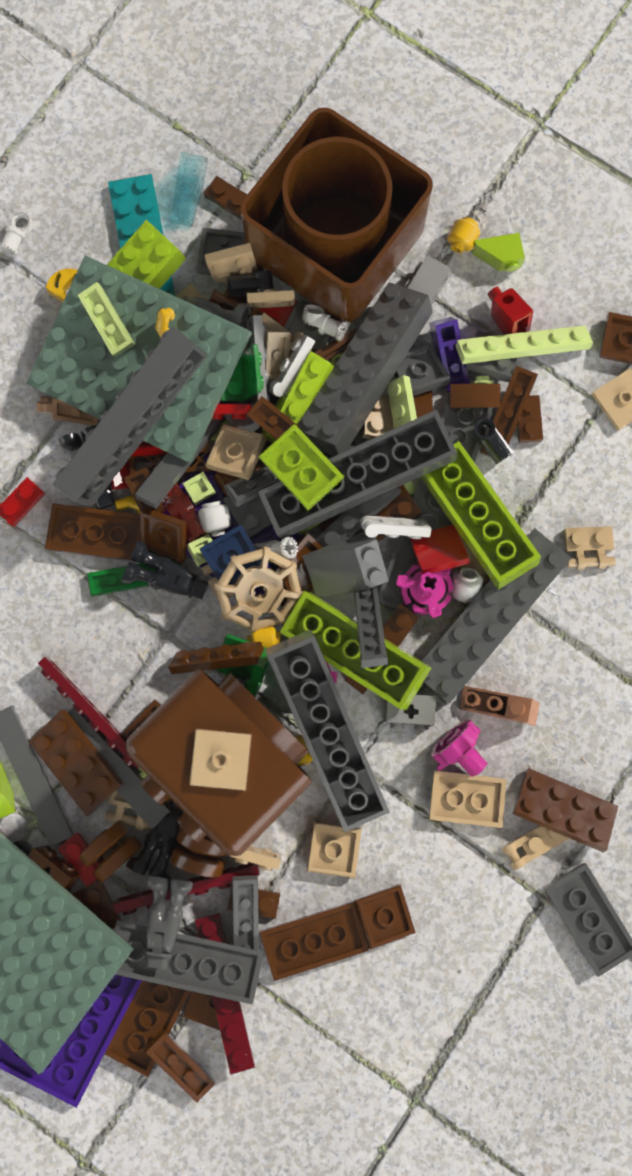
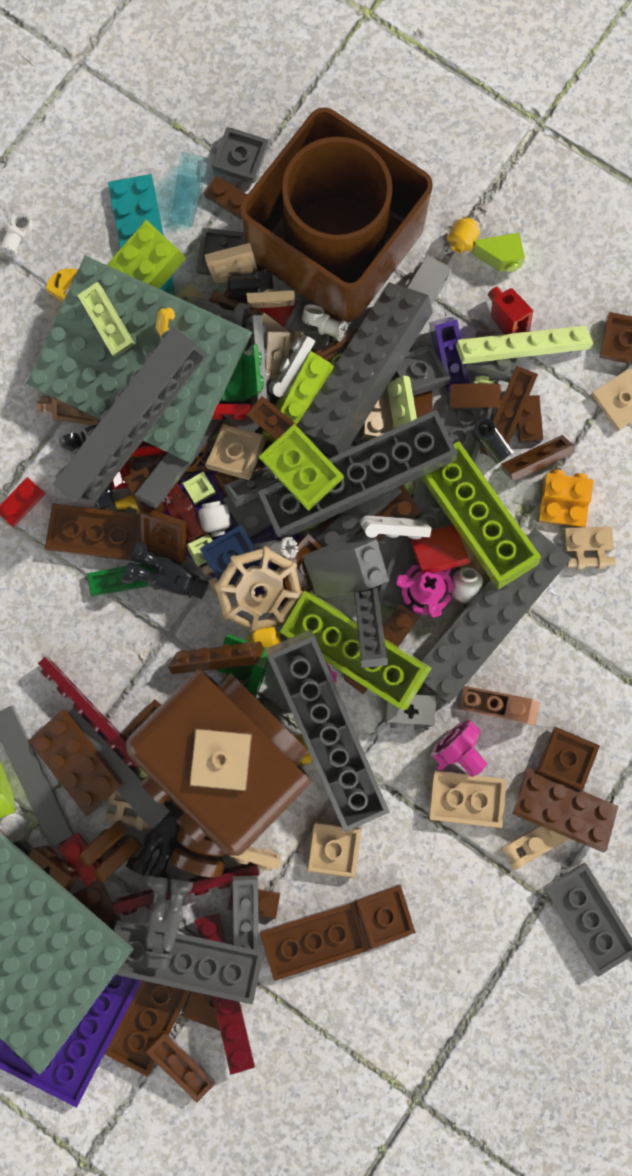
(240, 154): none -> dark grey plate
(538, 458): none -> reddish brown plate
(565, 499): none -> light orange plate
(568, 758): none -> reddish brown plate

